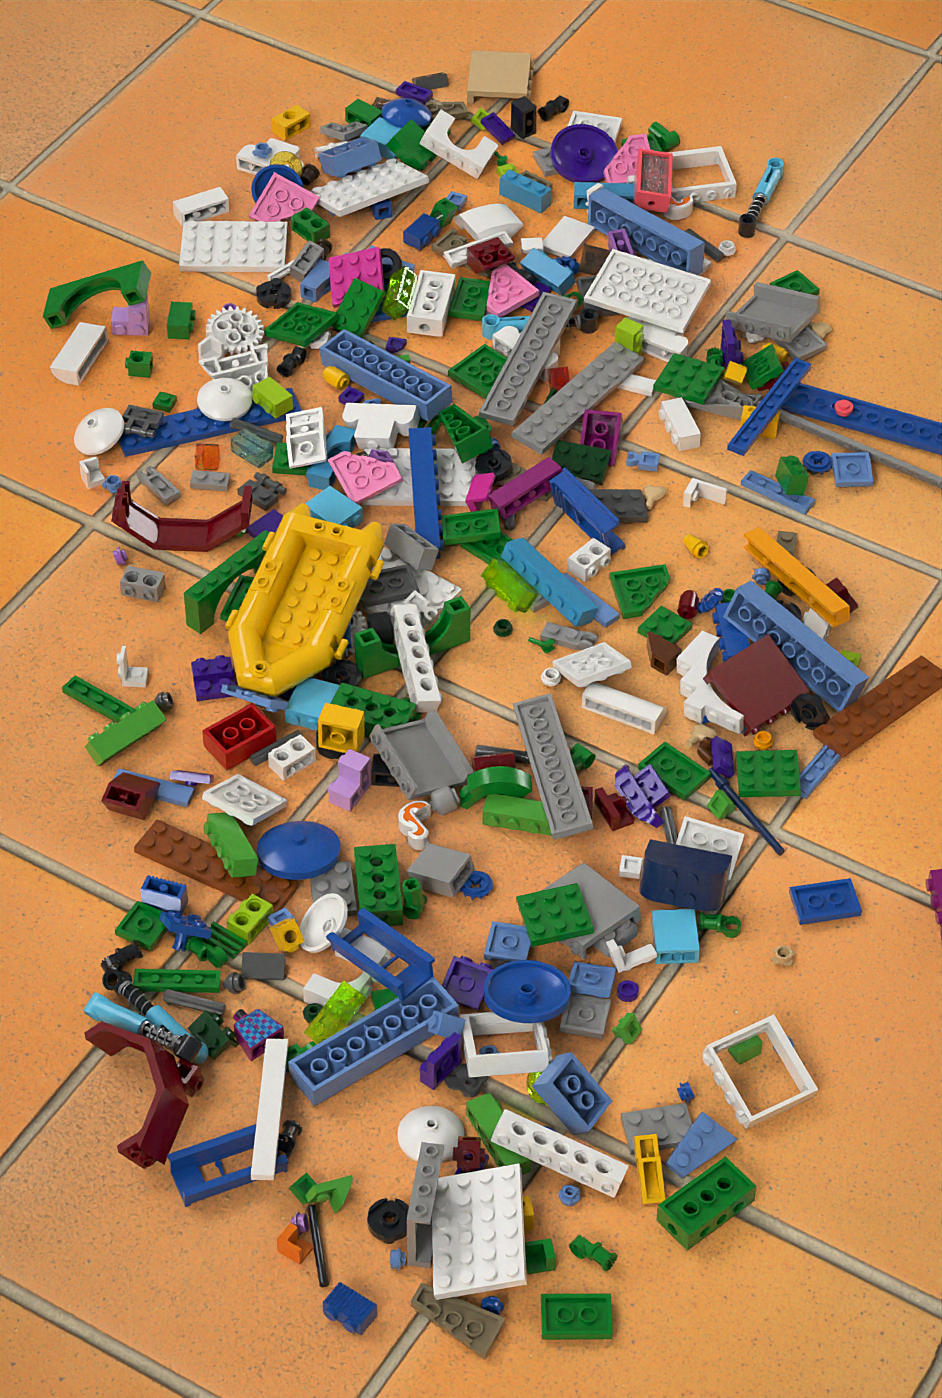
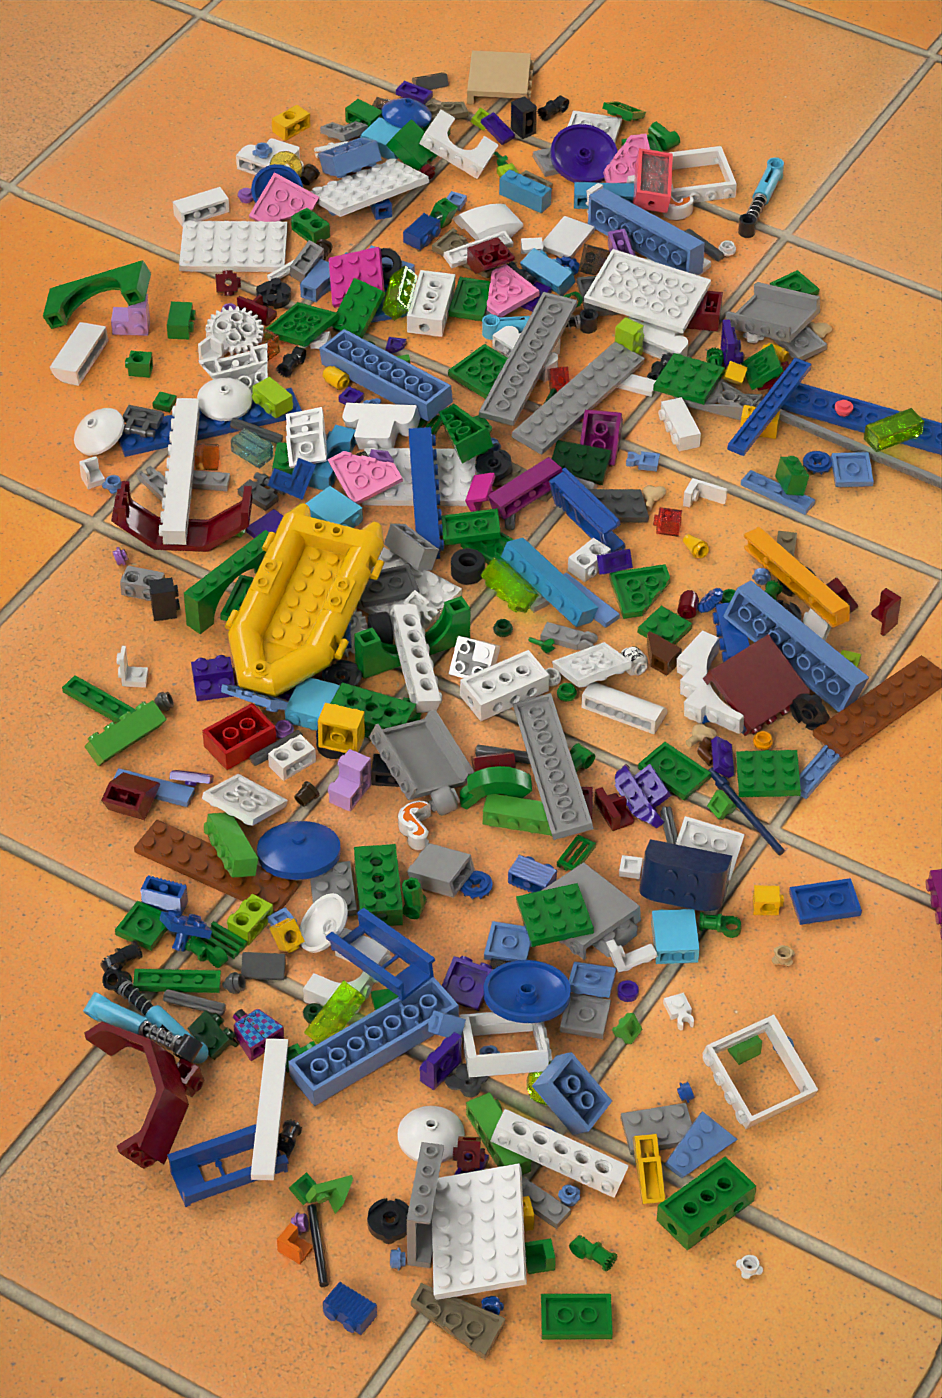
(163, 599): none -> black brick
(181, 471): none -> white brick
(227, 275): none -> dark red brick
(245, 195): none -> medium lavender plate
(264, 313): none -> dark red panel
(272, 342): none -> clear orange panel
(283, 728): none -> medium lavender plate
(296, 482): none -> blue plate
(306, 794): none -> dark brown piece
(428, 170): none -> dark red plate
(467, 566): none -> black tyre
(472, 656): none -> white slope
(504, 684): none -> white brick
(530, 874): none -> brick
(545, 1205): none -> light grey plate
(566, 692): none -> green plate
(569, 865): none -> green tile
(614, 561): none -> dark purple plate
(627, 112): none -> green plate
(638, 660): none -> white head
(658, 367): none -> black connector
(668, 521): none -> clear red brick
(679, 1008): none -> white plate
(708, 312): none -> dark red slope
(752, 1261): none -> white plate
(767, 900): none -> yellow brick
(887, 610): none -> dark red panel
(893, 430): none -> clear neon green brick

